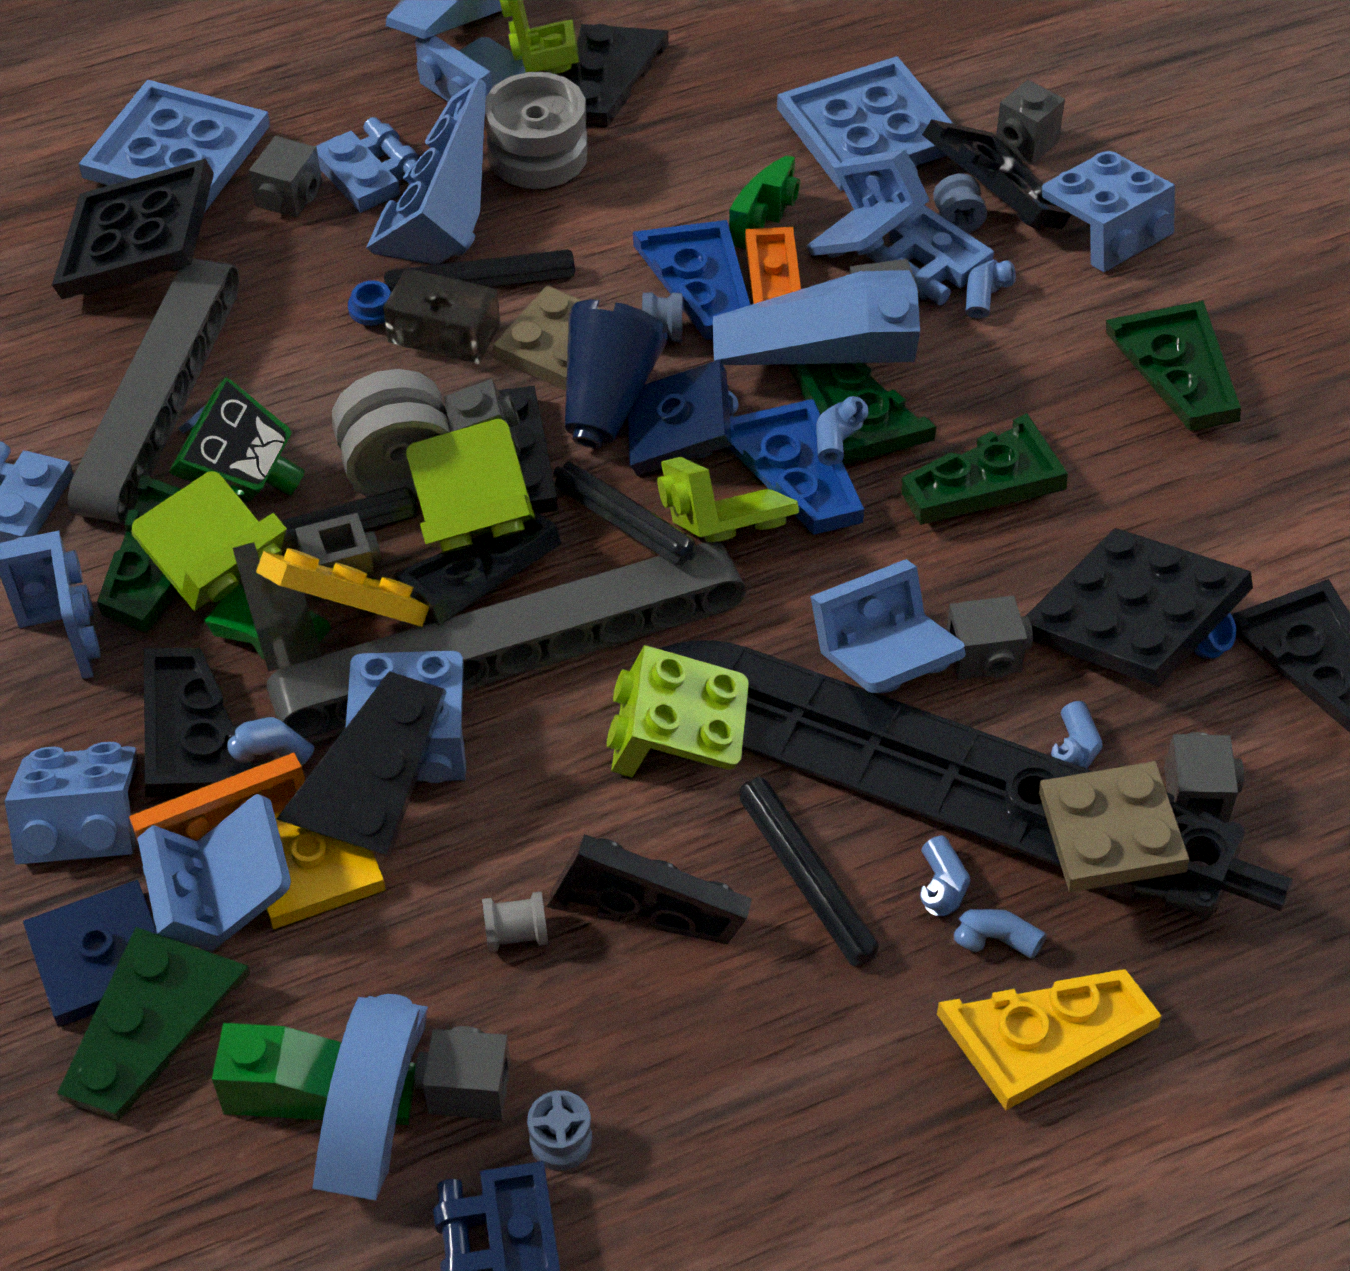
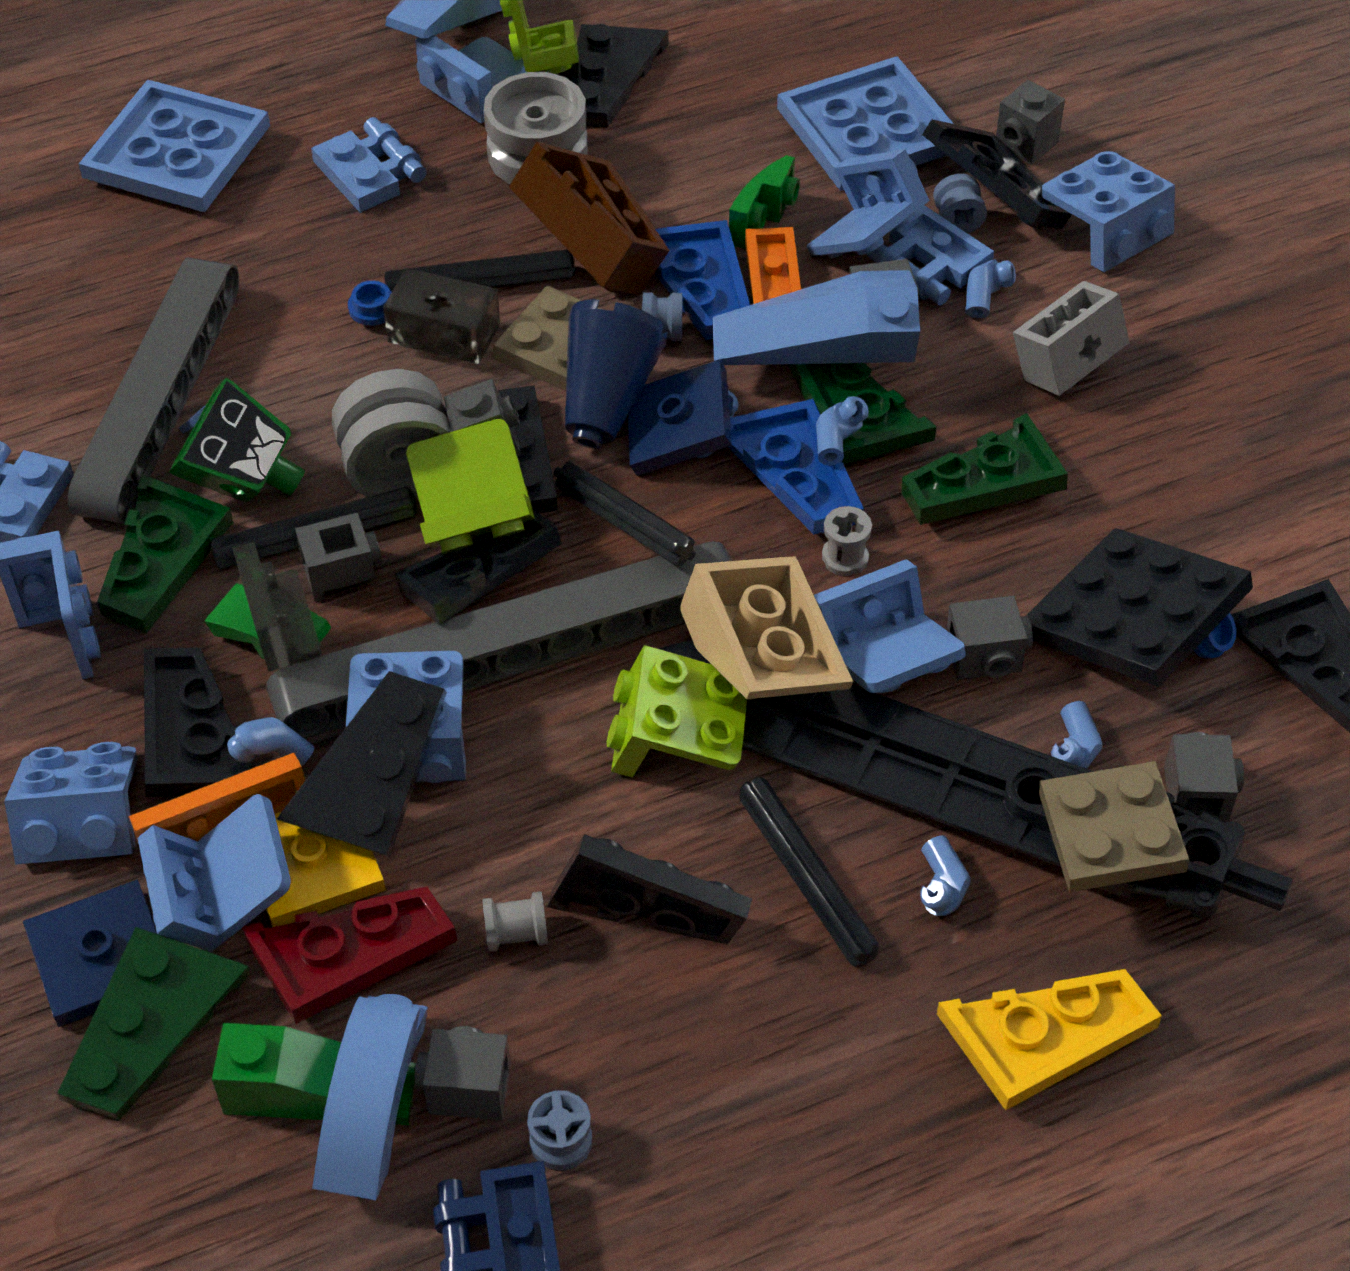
(134, 229): black plate -> none
(195, 538): lime bracket -> none
(285, 176): dark grey brick -> none
(343, 585): yellow wing -> none
(345, 952): none -> dark red wing
(444, 188): medium blue wedge -> none
(591, 216): none -> reddish brown wedge
(692, 504): lime bracket -> none
(762, 628): none -> tan slope
(841, 538): none -> light grey bush
(1000, 925): medium blue arm -> none
(1071, 337): none -> light grey brick
(1181, 362): dark green wing -> none

